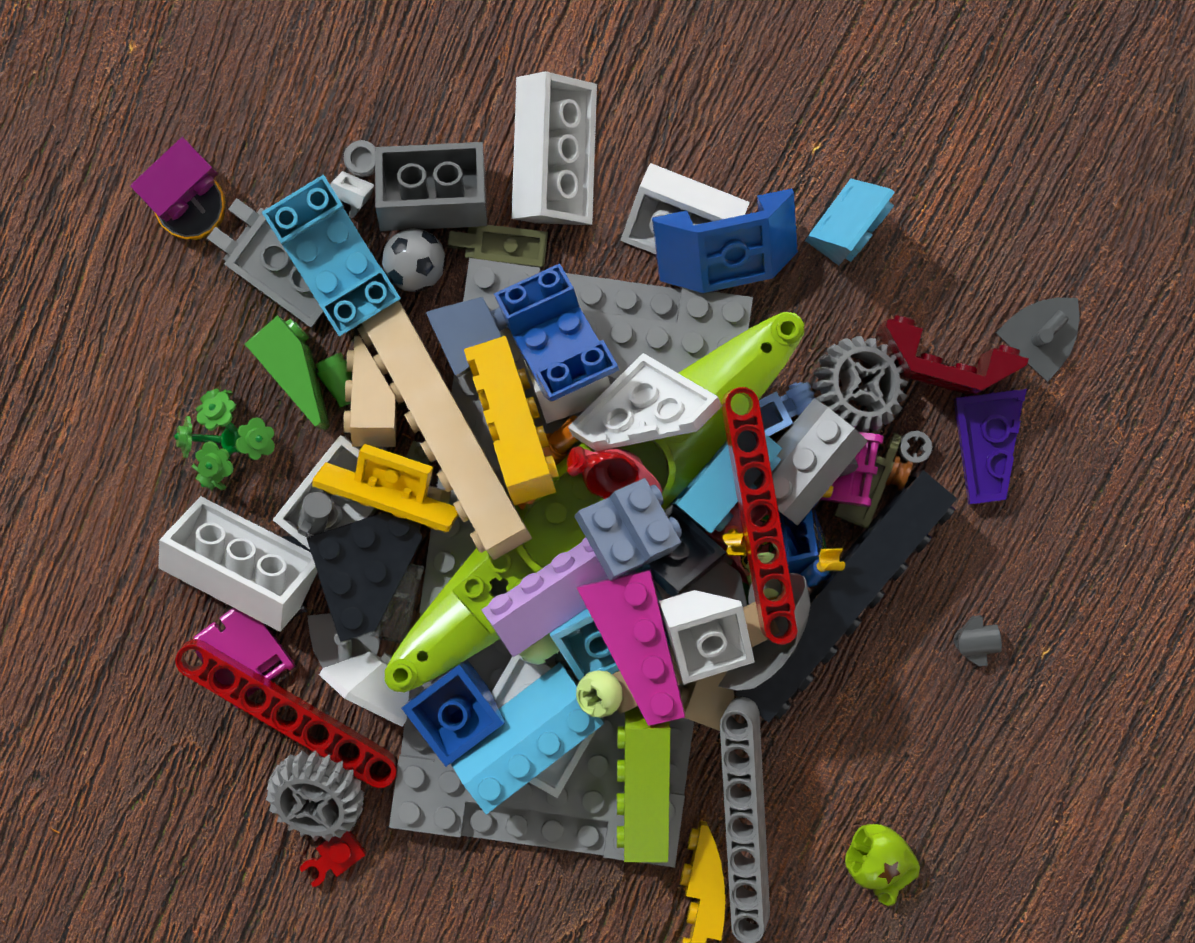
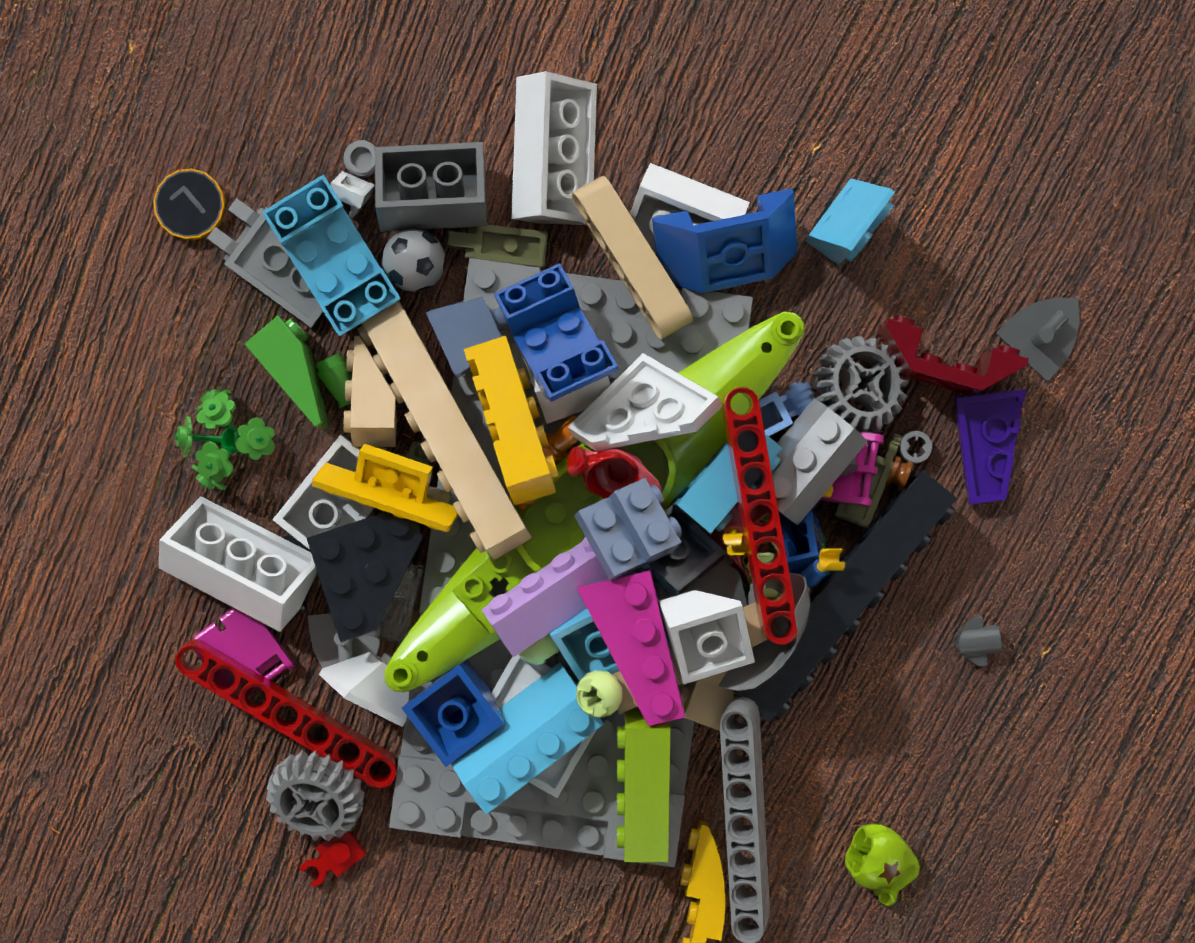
(174, 180): magenta brick -> none
(314, 513): dark grey piece -> none
(632, 257): none -> tan beam

